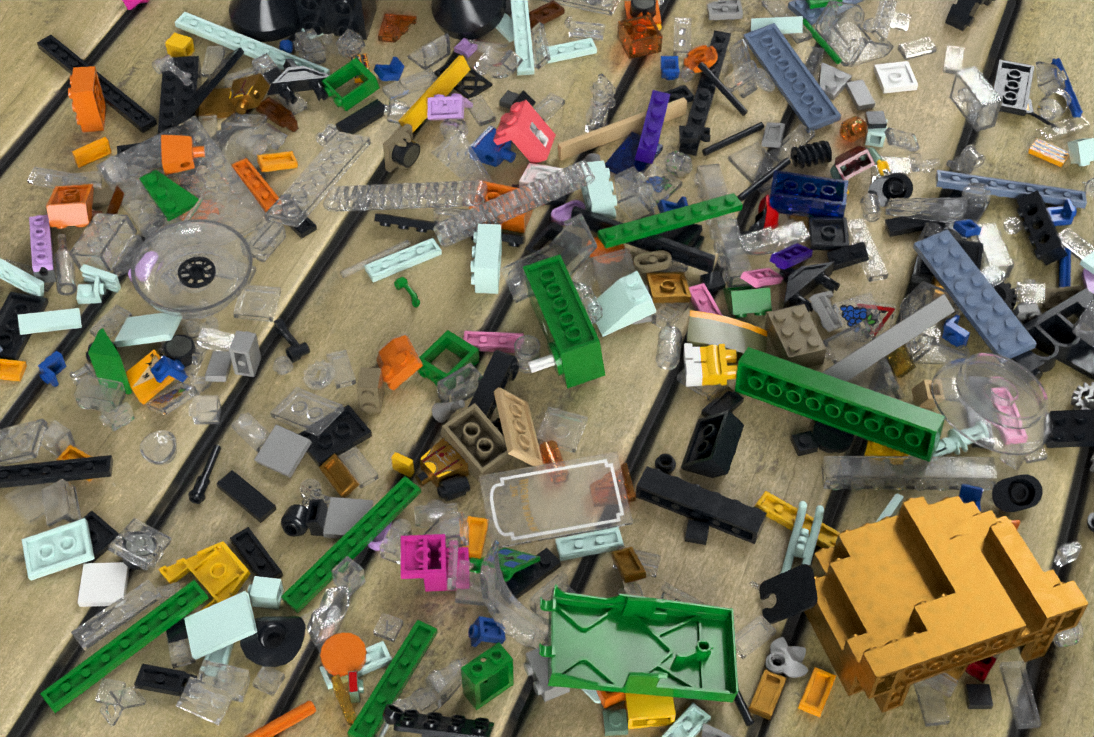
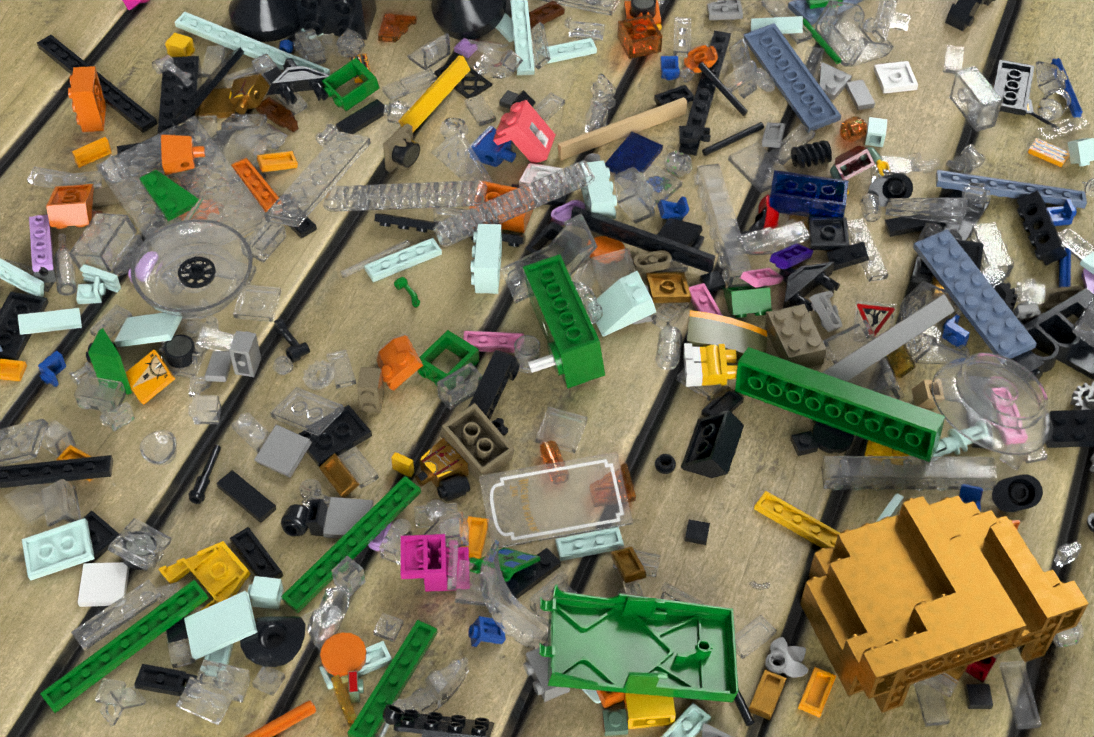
(115, 201): reddish brown sticker -> none
(166, 367): blue bracket -> none
(172, 398): clear tile -> none
(390, 72): blue bracket -> none
(444, 410): light grey cone -> none
(447, 107): lavender bracket -> none
(495, 671): green window -> none
(518, 427): tan tile -> none
(652, 127): dark purple brick -> none
(669, 220): green plate -> none
(700, 504): black brick -> none
(765, 178): black piece -> none
(794, 593): black piece -> none
(801, 543): light aqua piece -> none
(857, 310): clear tile -> none
(875, 119): tile -> none
(901, 139): clear plate -> none
(917, 48): clear tile -> none
(967, 228): blue plate -> none
(1012, 225): clear plate -> none

